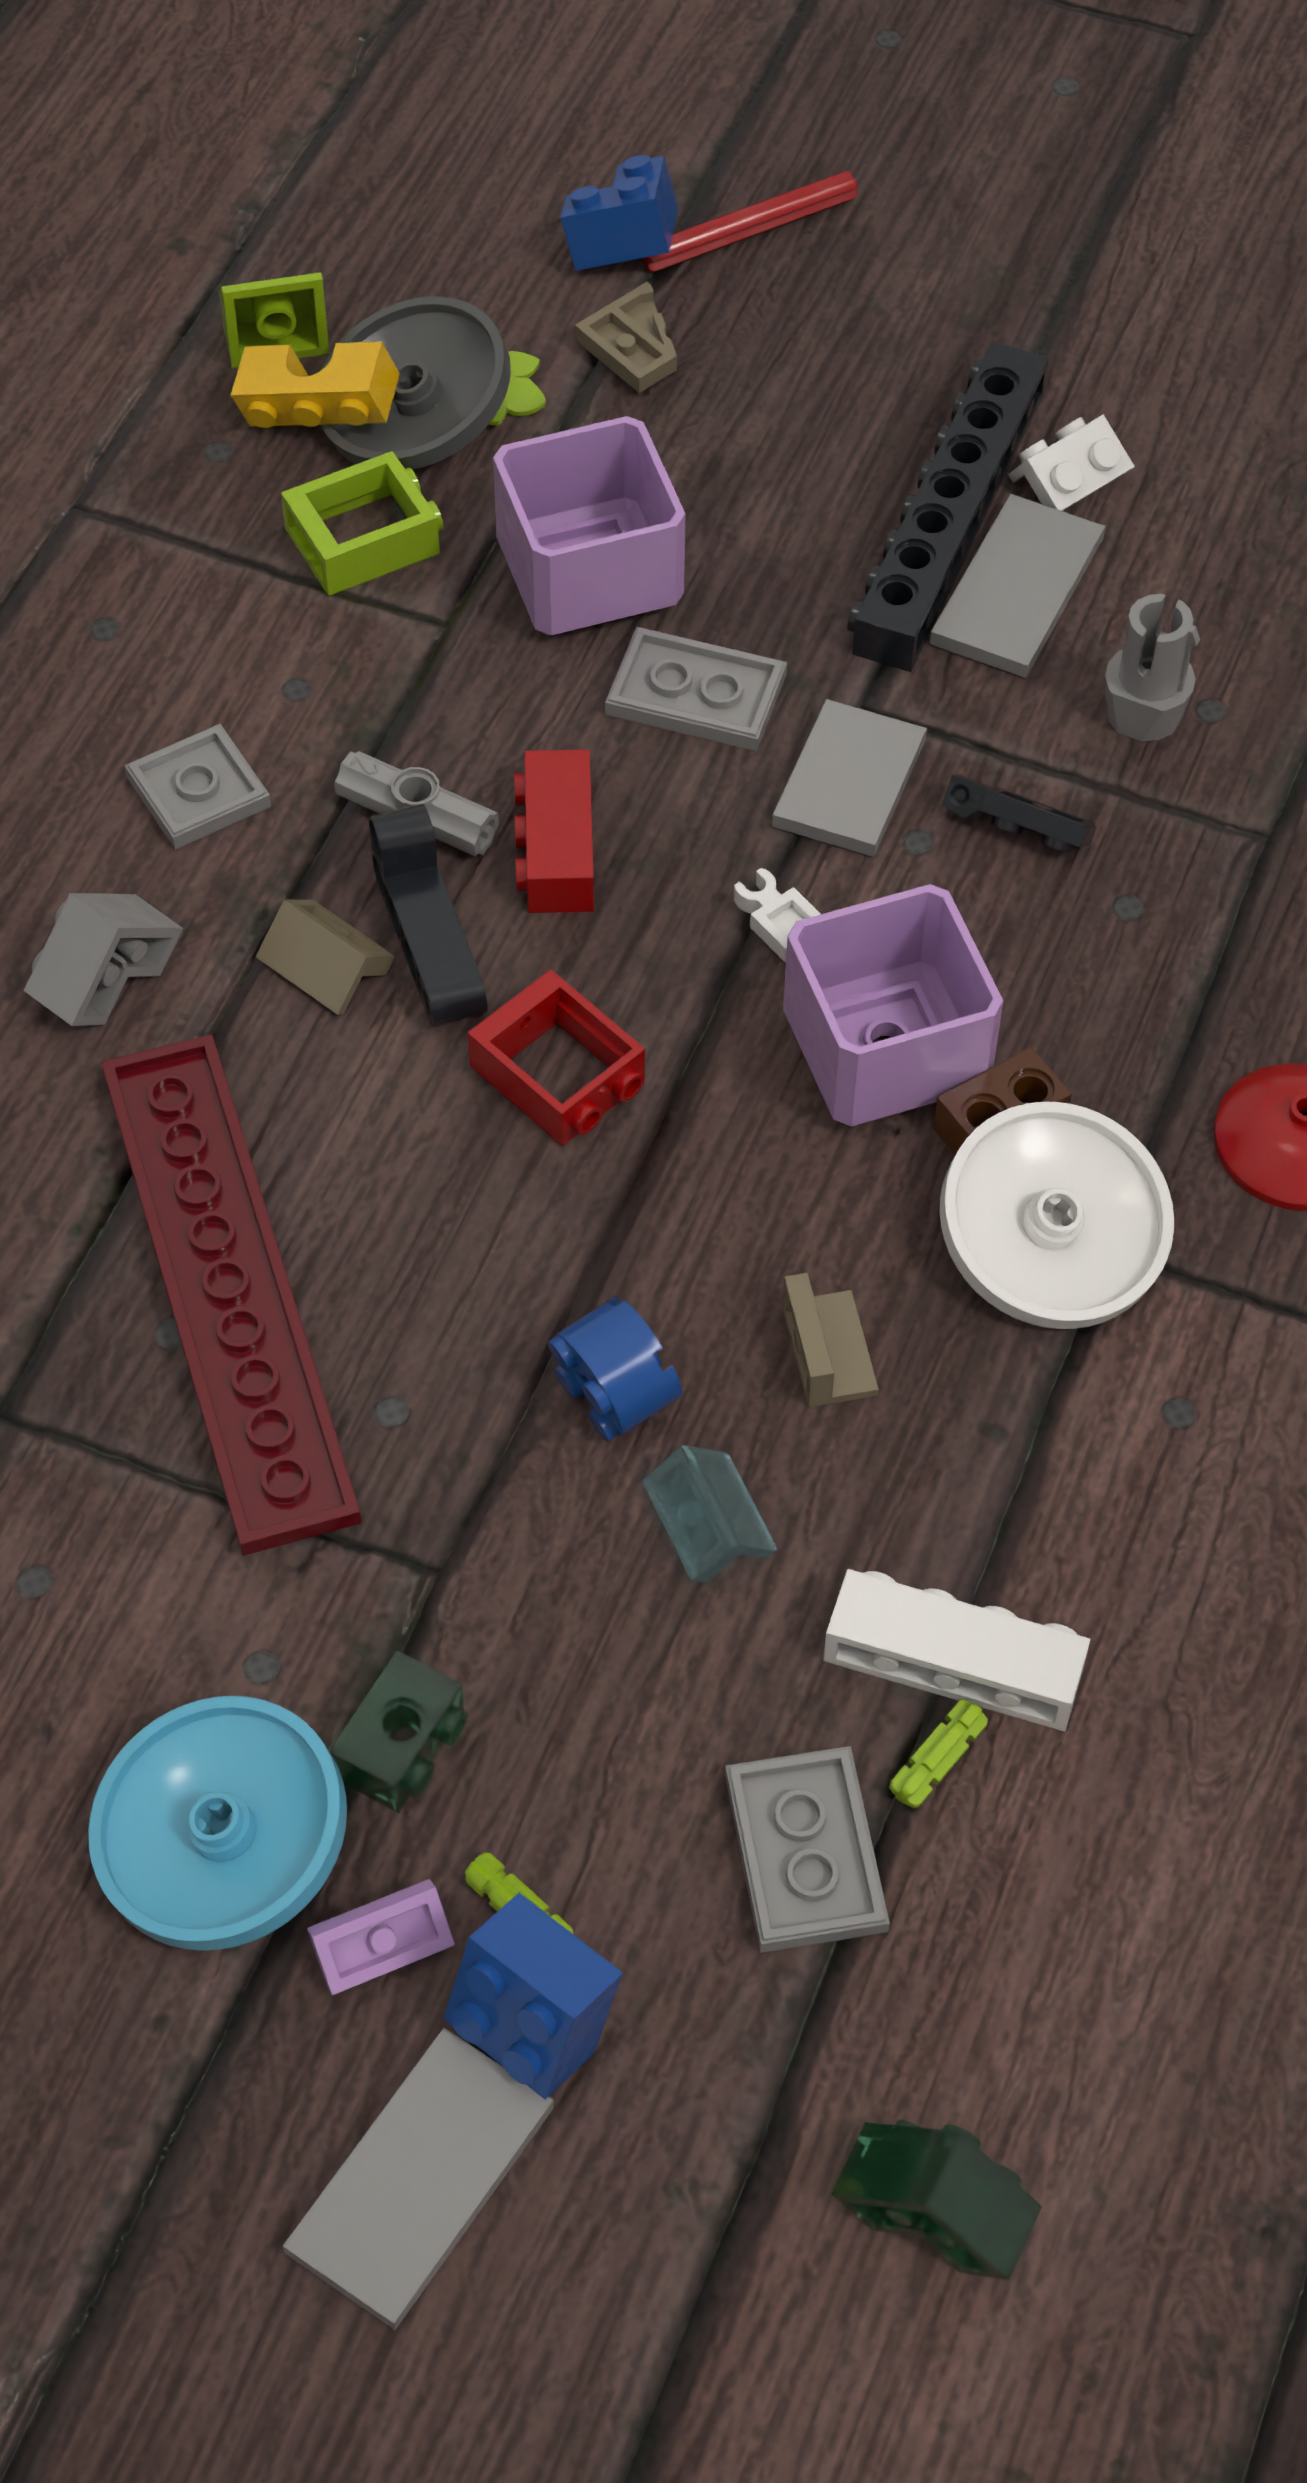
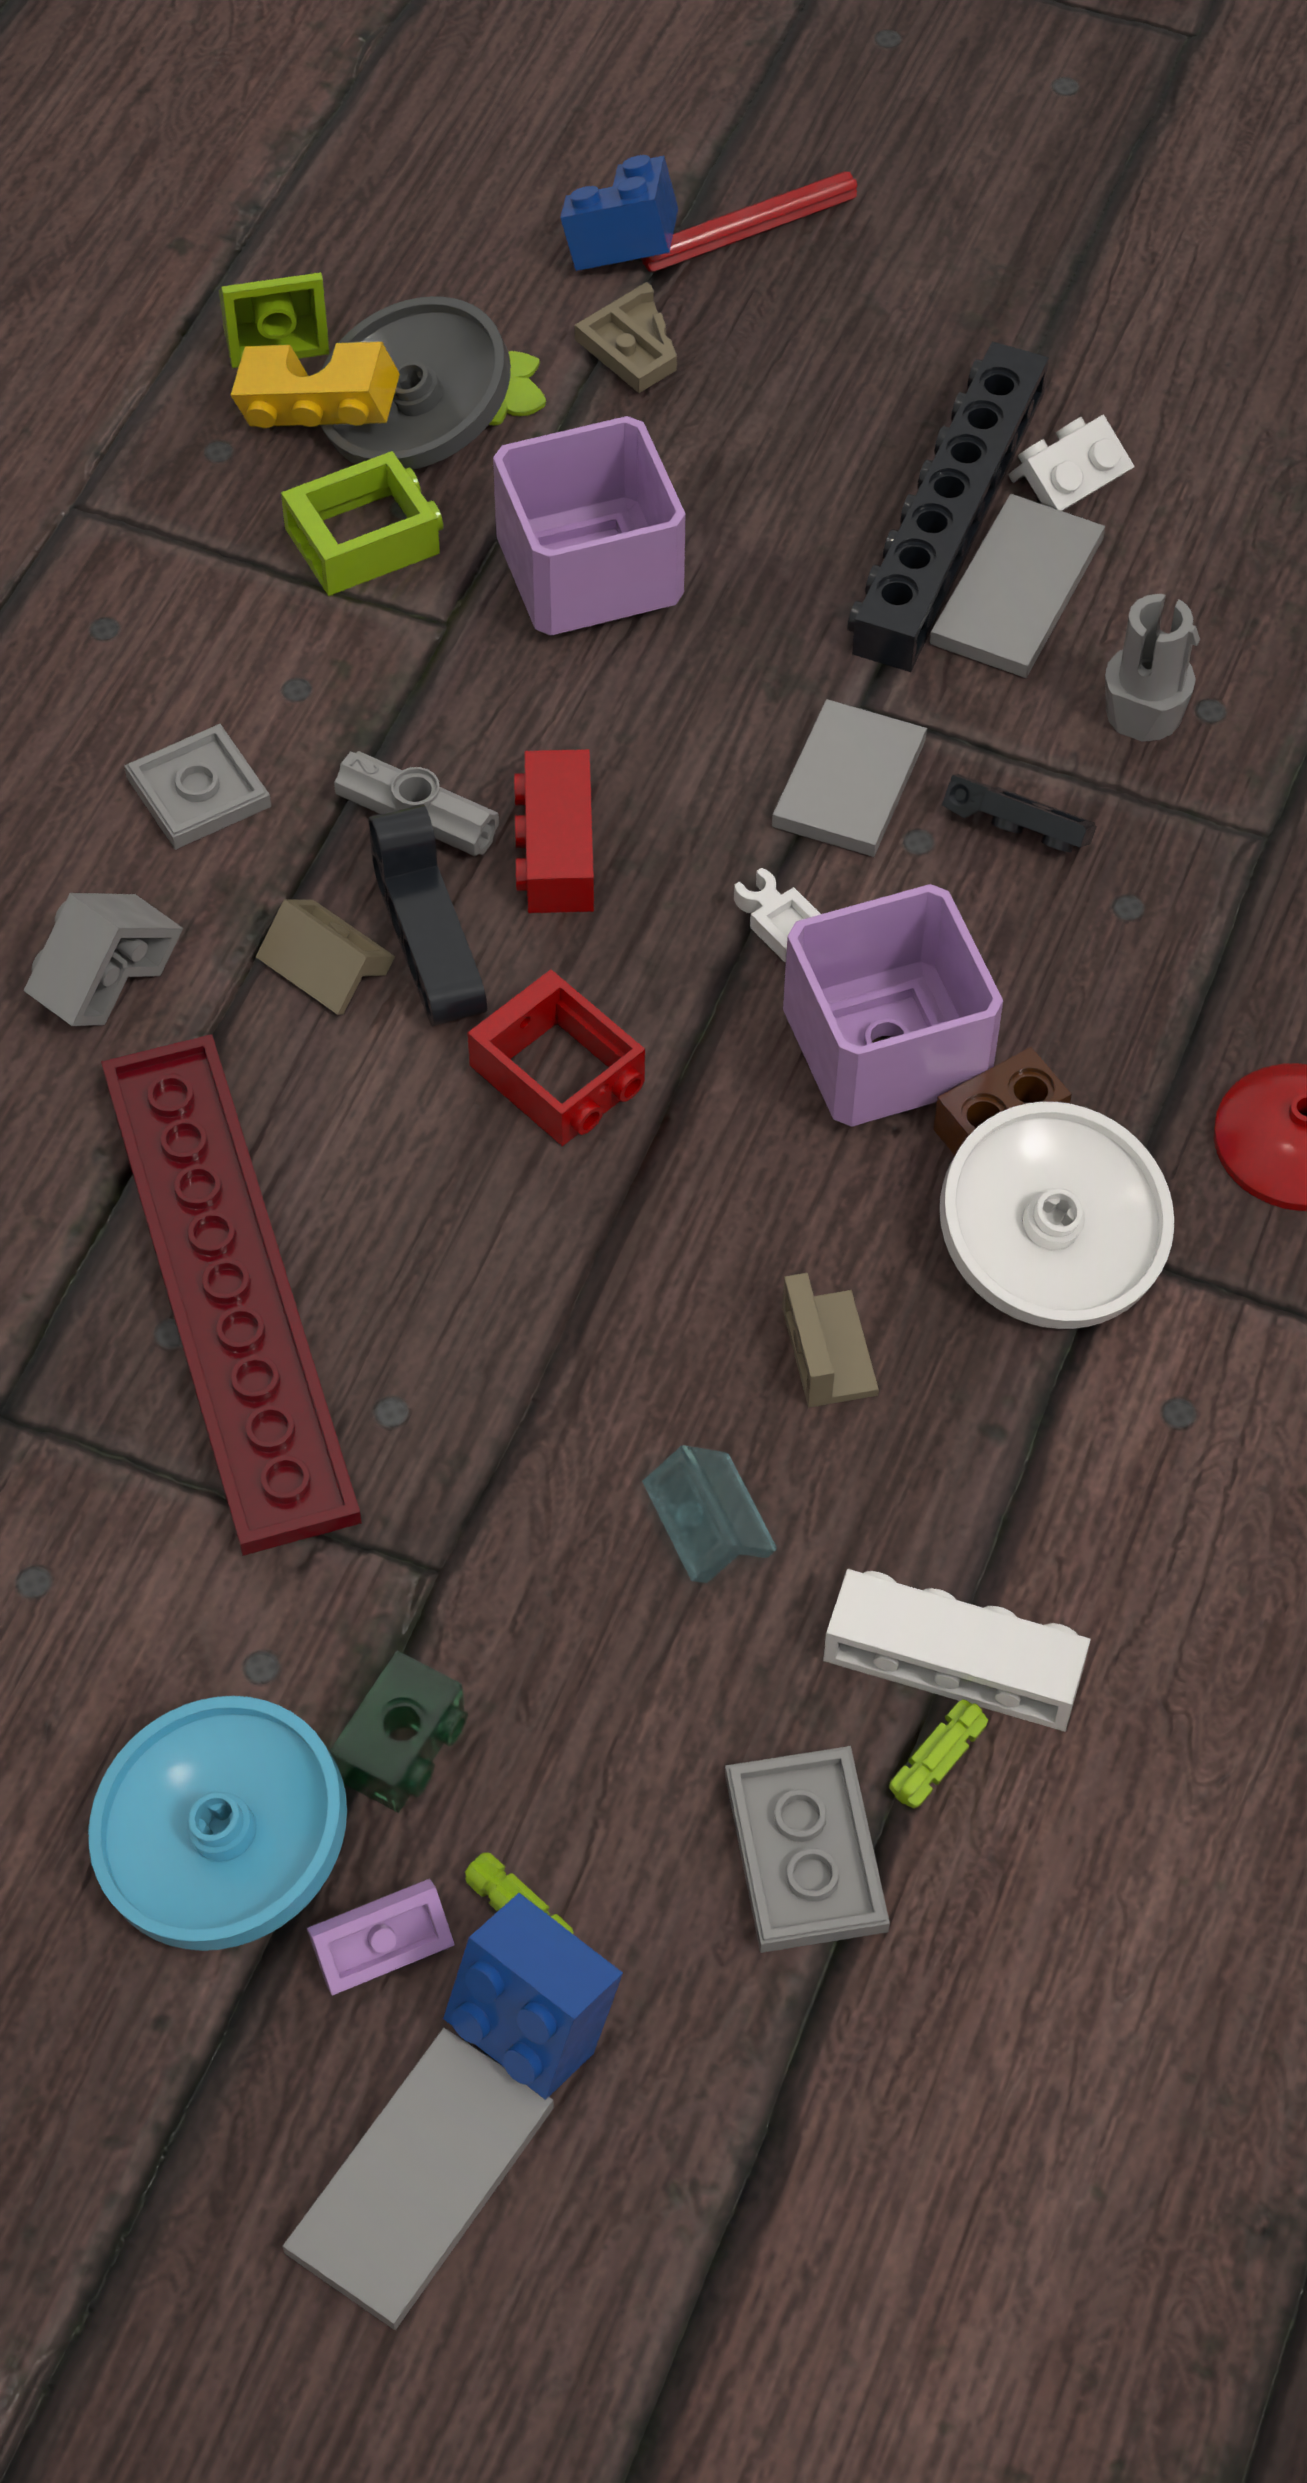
(615, 1367): blue brick -> none
(696, 688): light grey tile -> none
(939, 2190): clear green brick -> none

